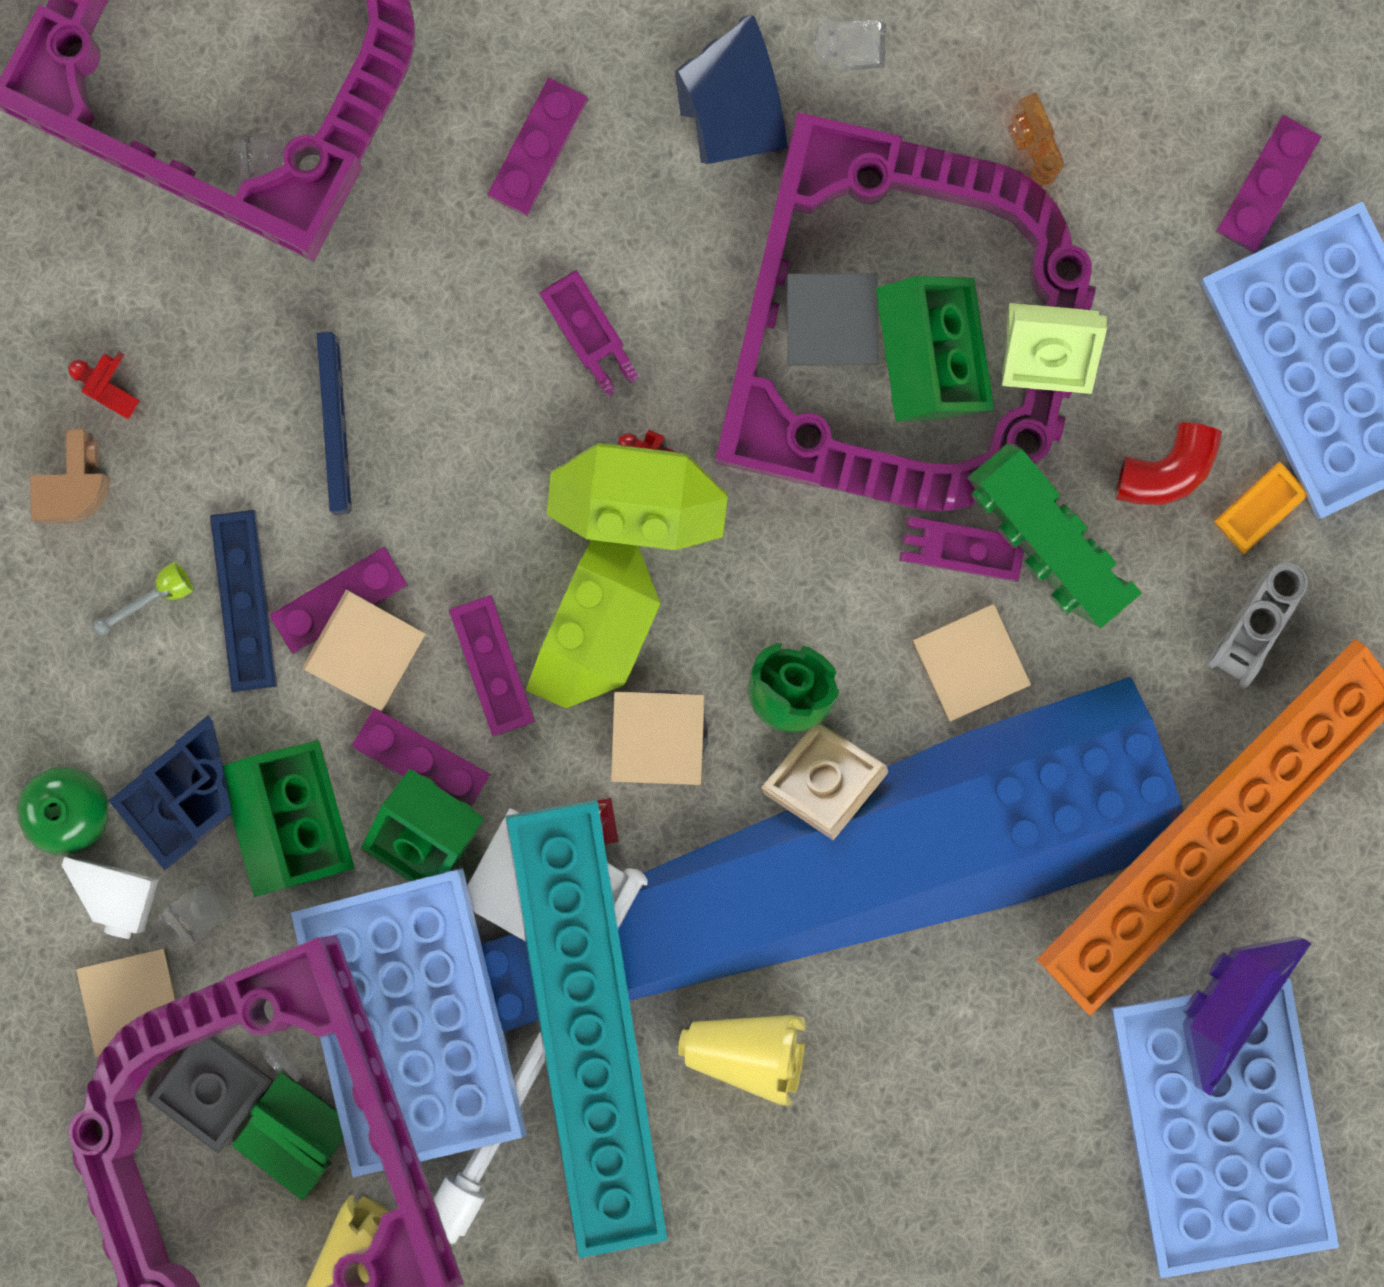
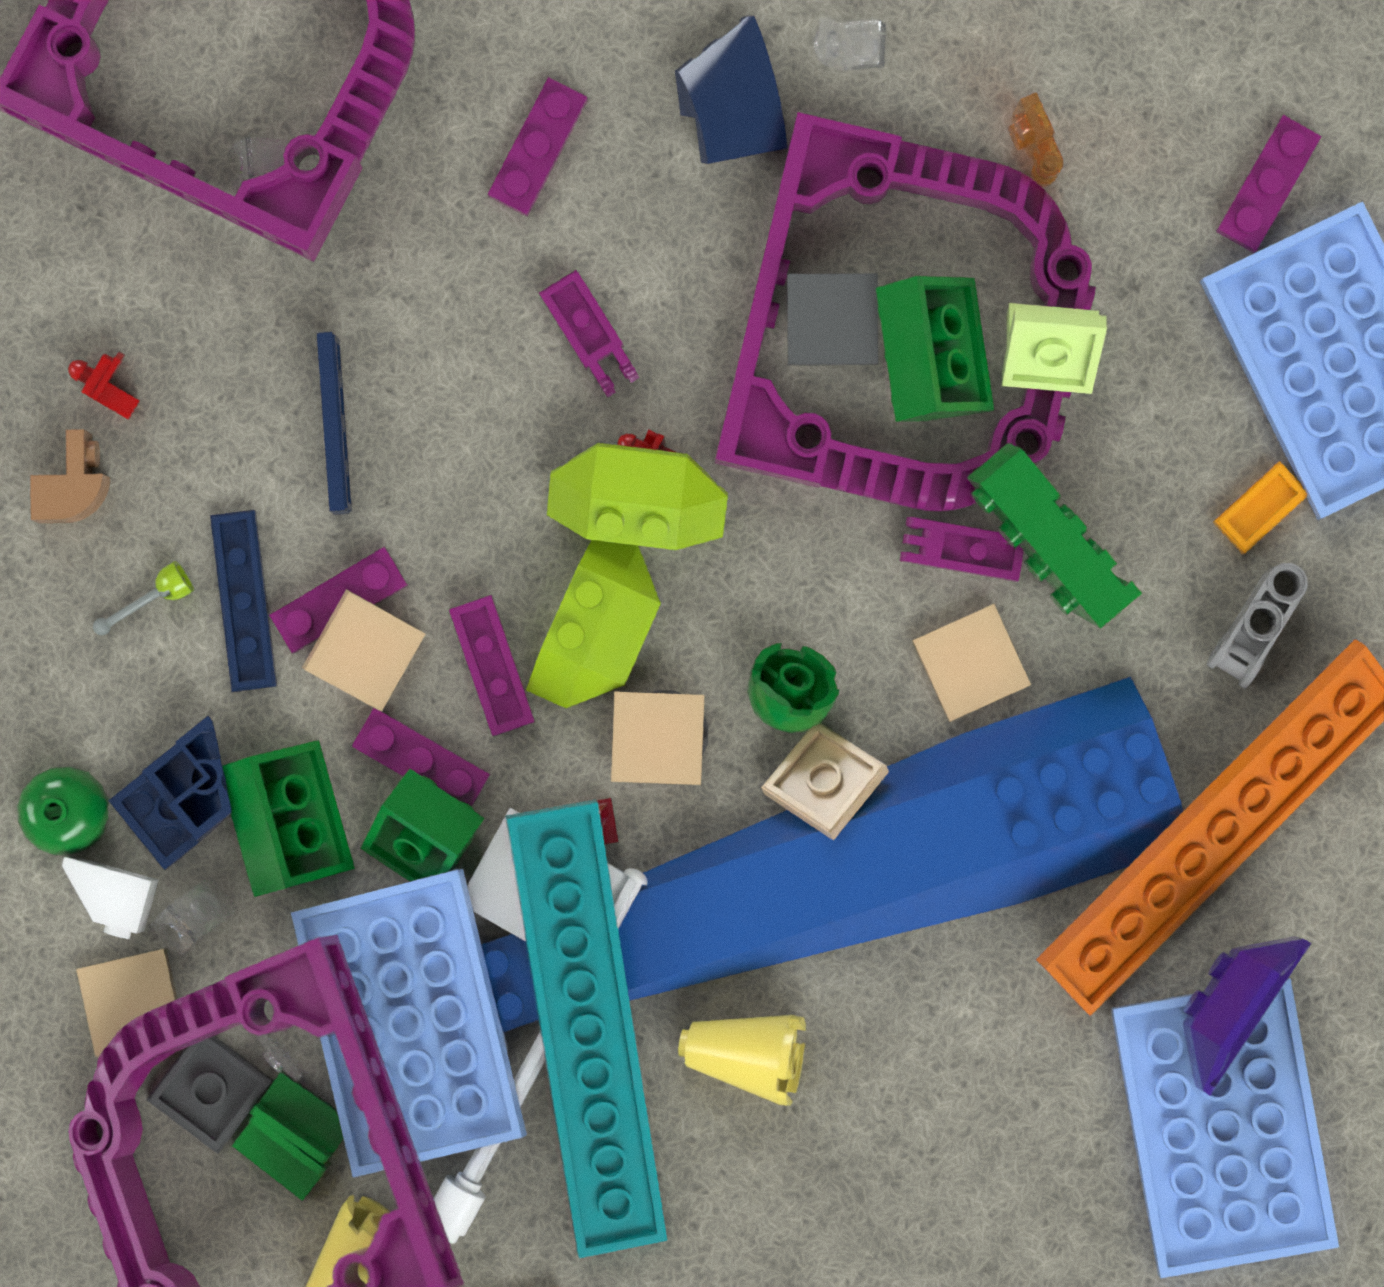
(1176, 474): red cylinder -> none

